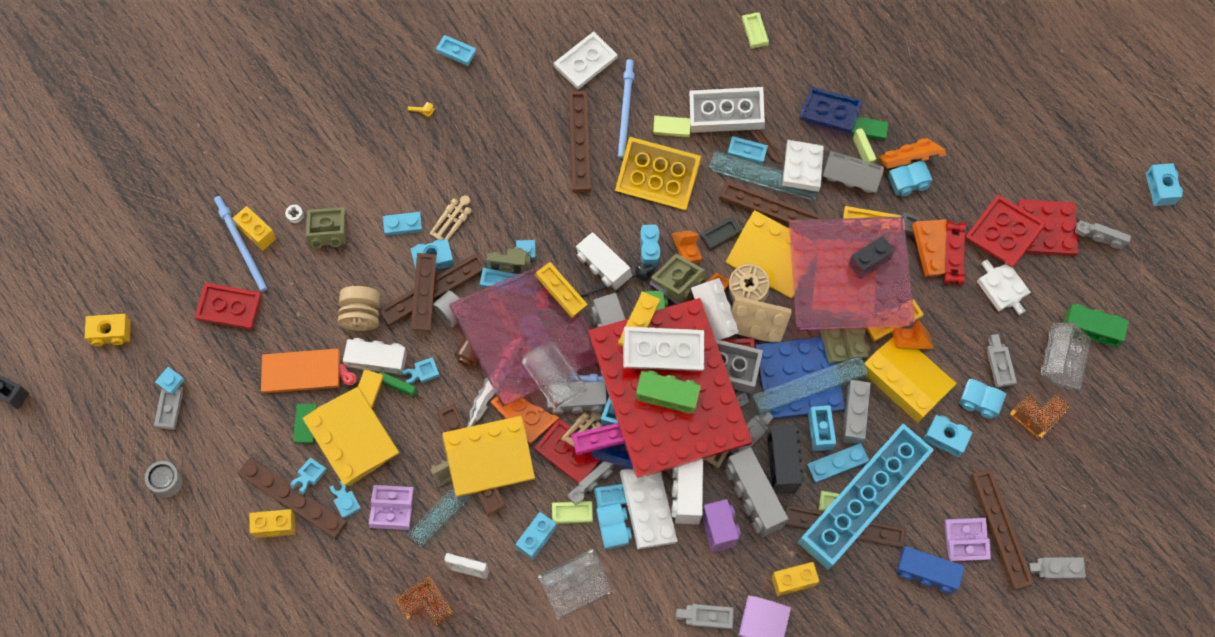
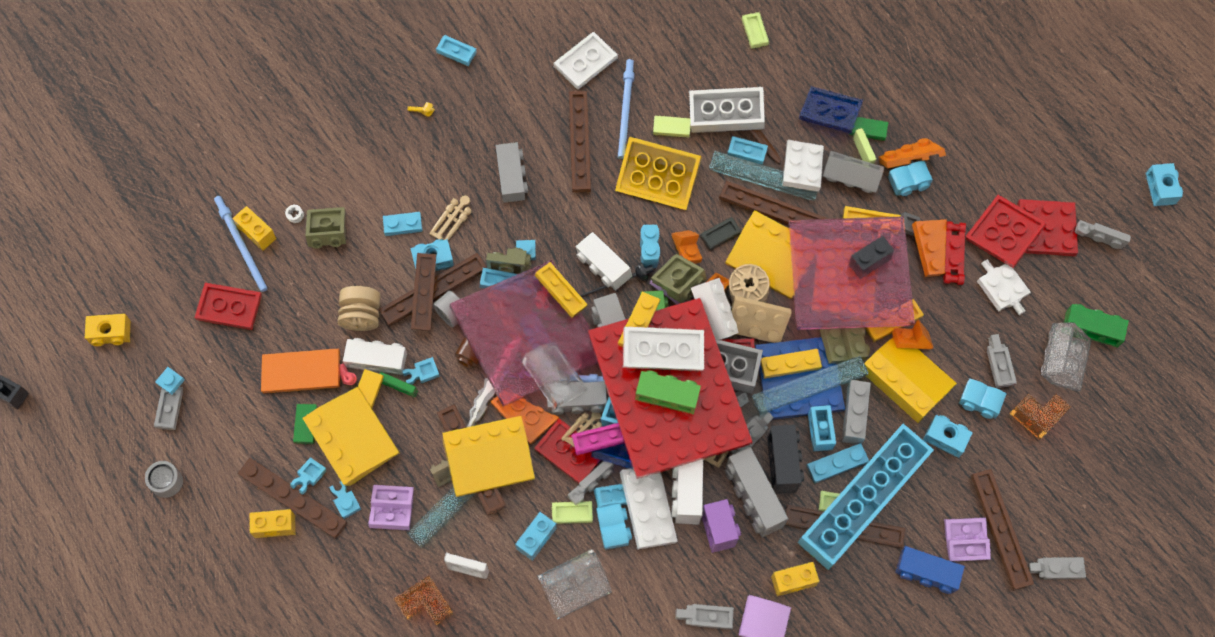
(511, 172): none -> light grey brick
(790, 363): none -> yellow plate

